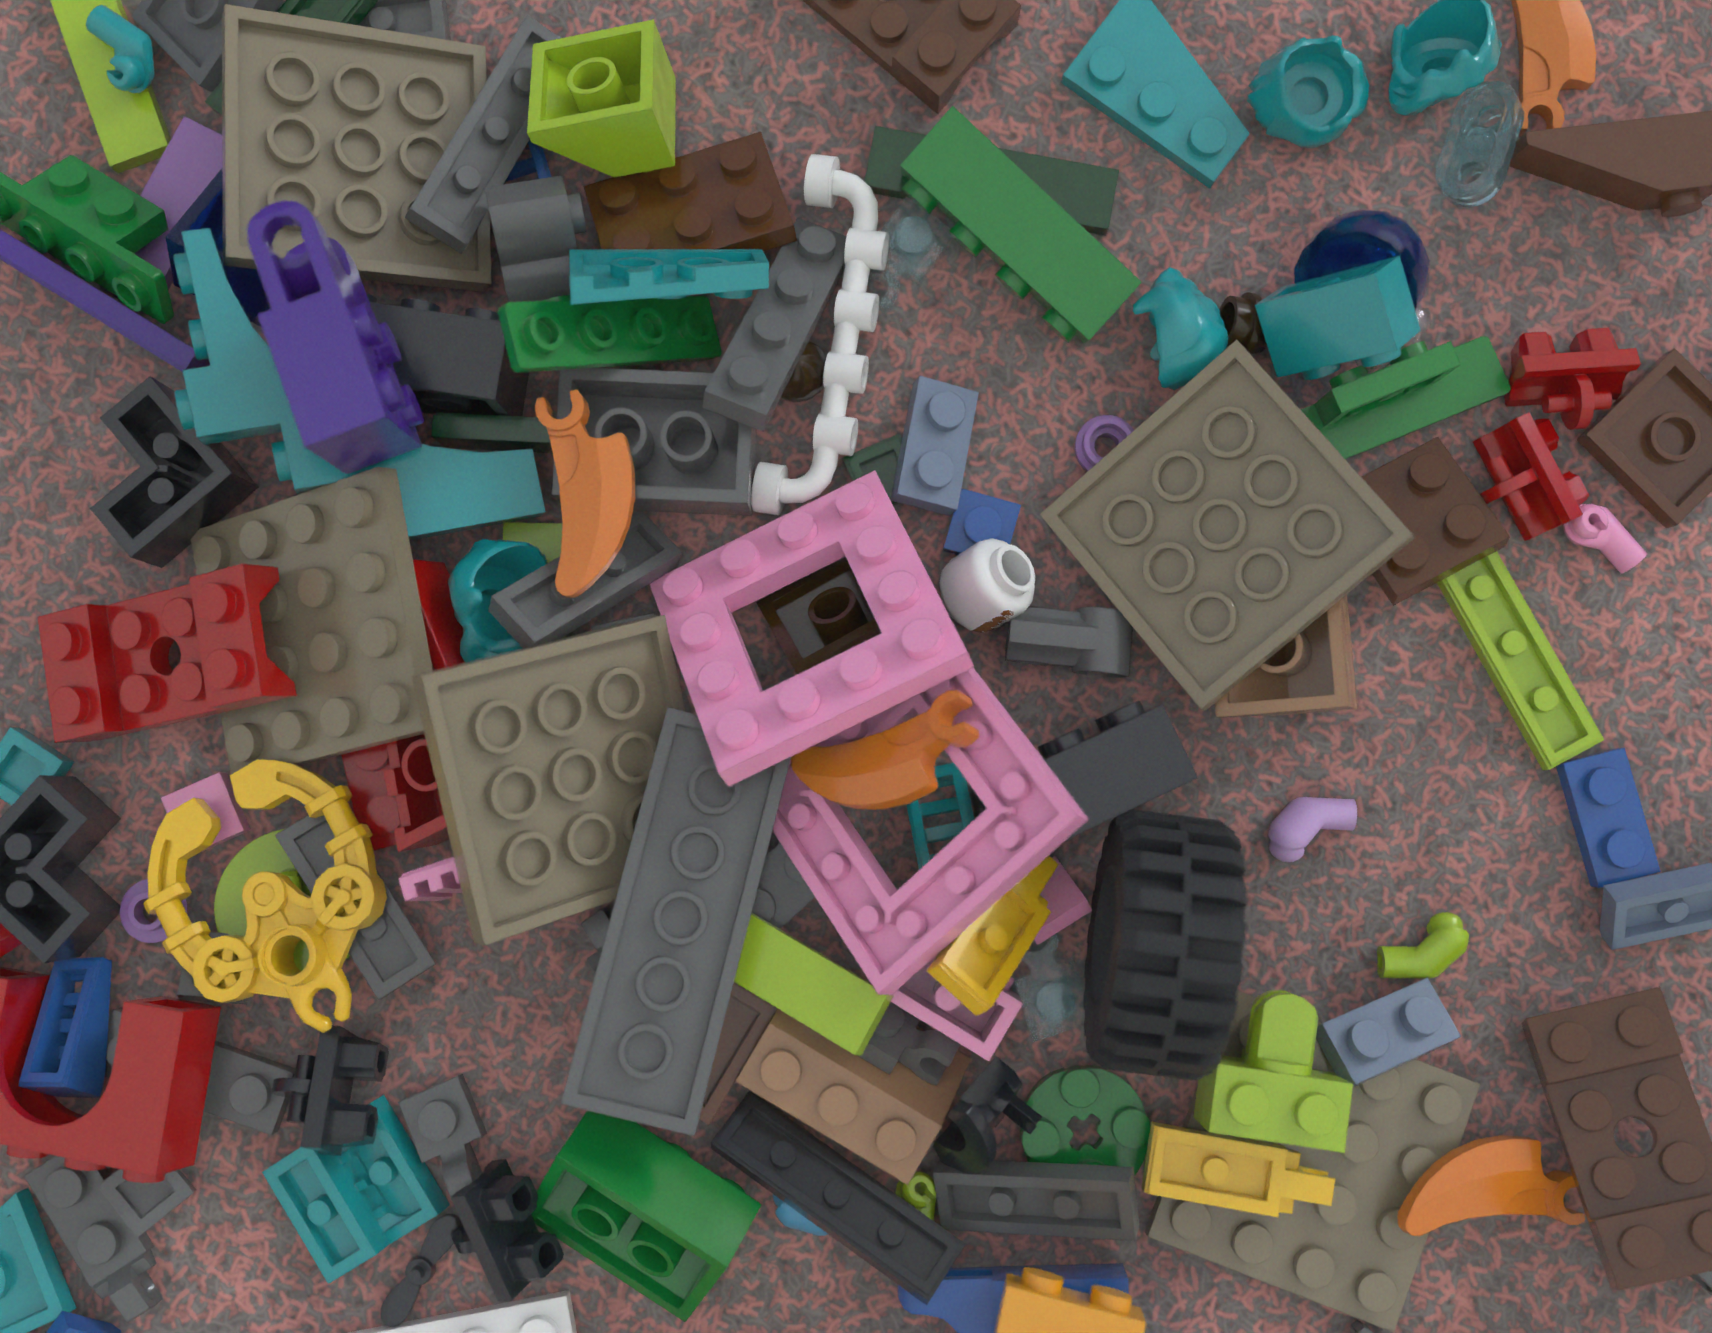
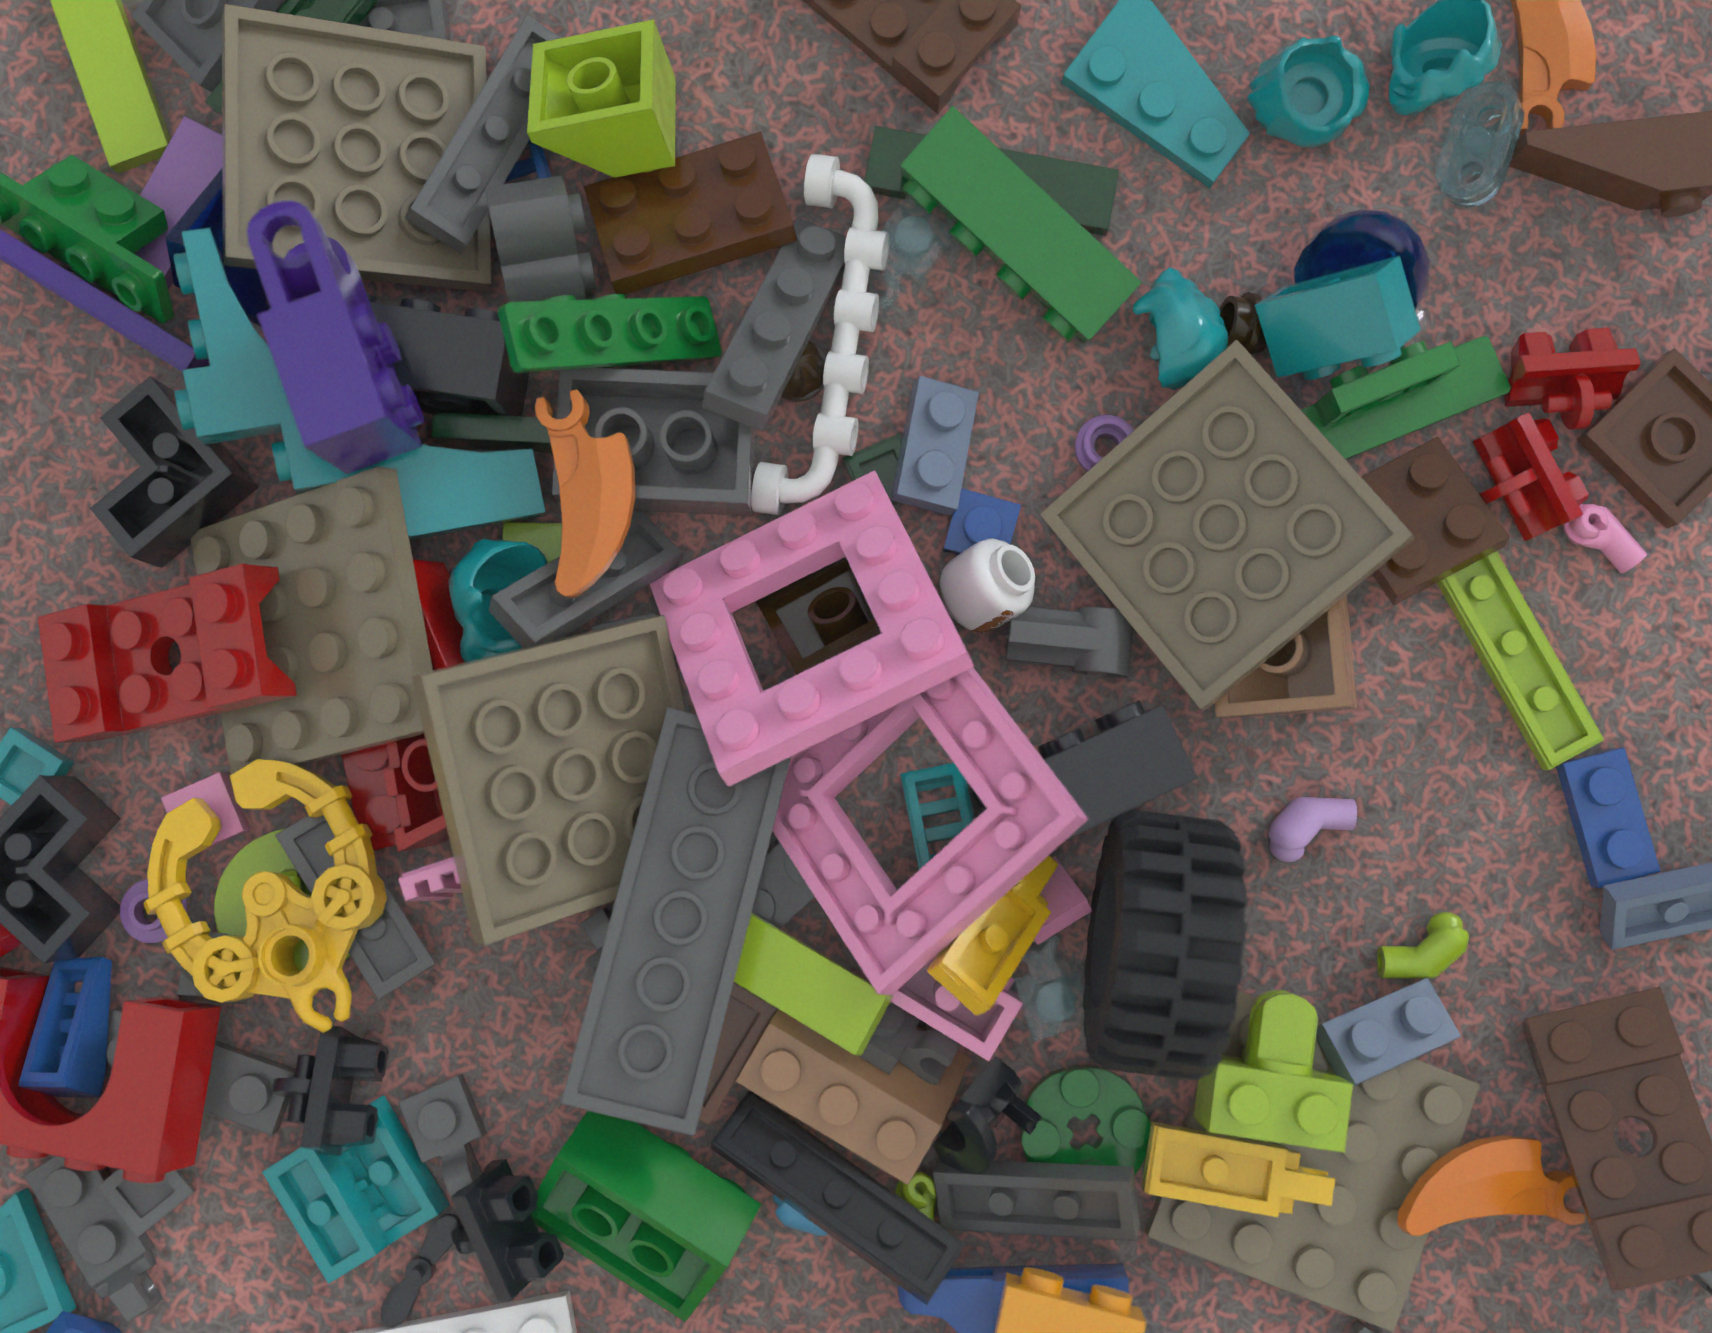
(132, 49): teal arm -> none
(665, 273): teal wing -> none
(889, 765): orange piece -> none

